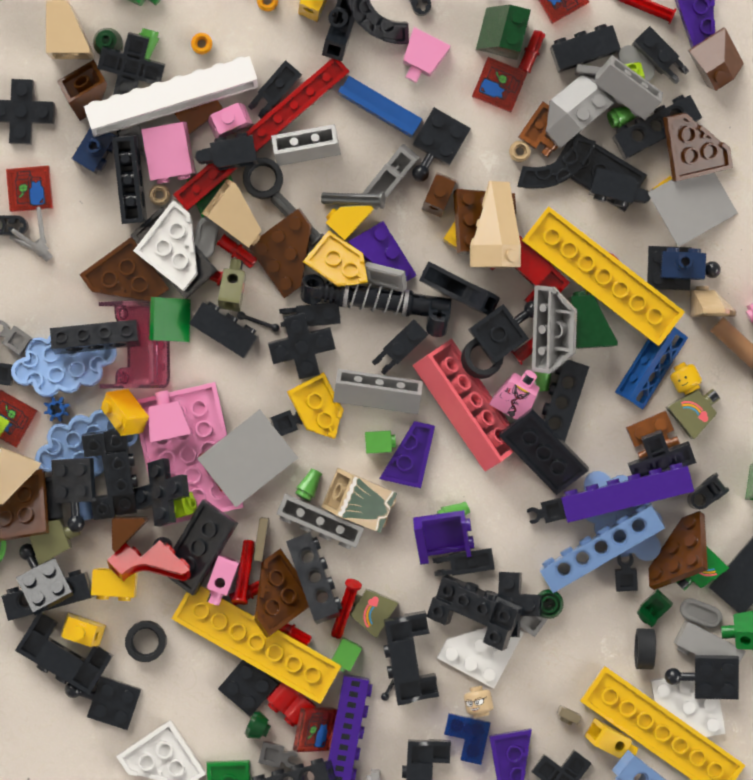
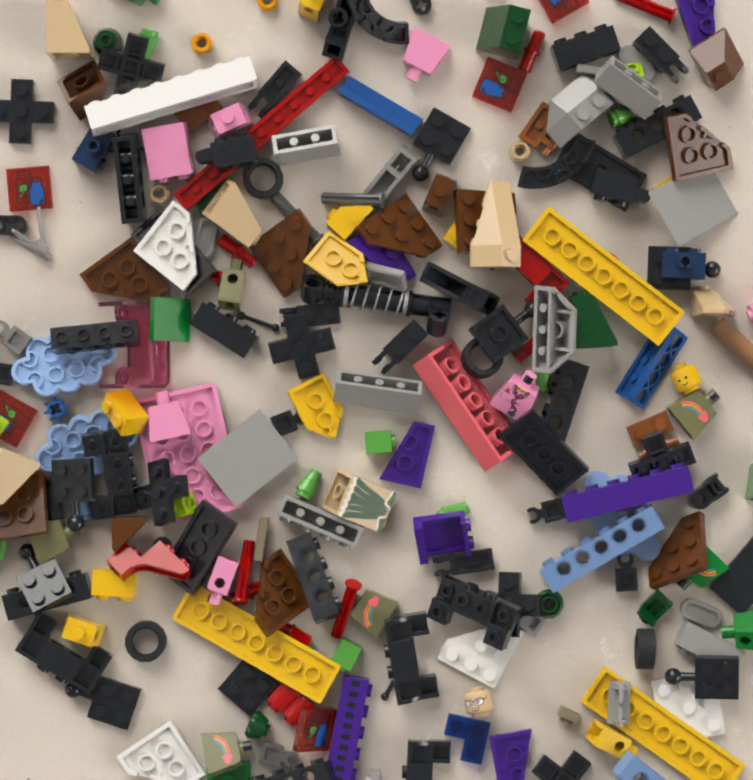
(223, 751): none -> torso
(400, 230): none -> reddish brown plate
(619, 703): none -> light grey hinge

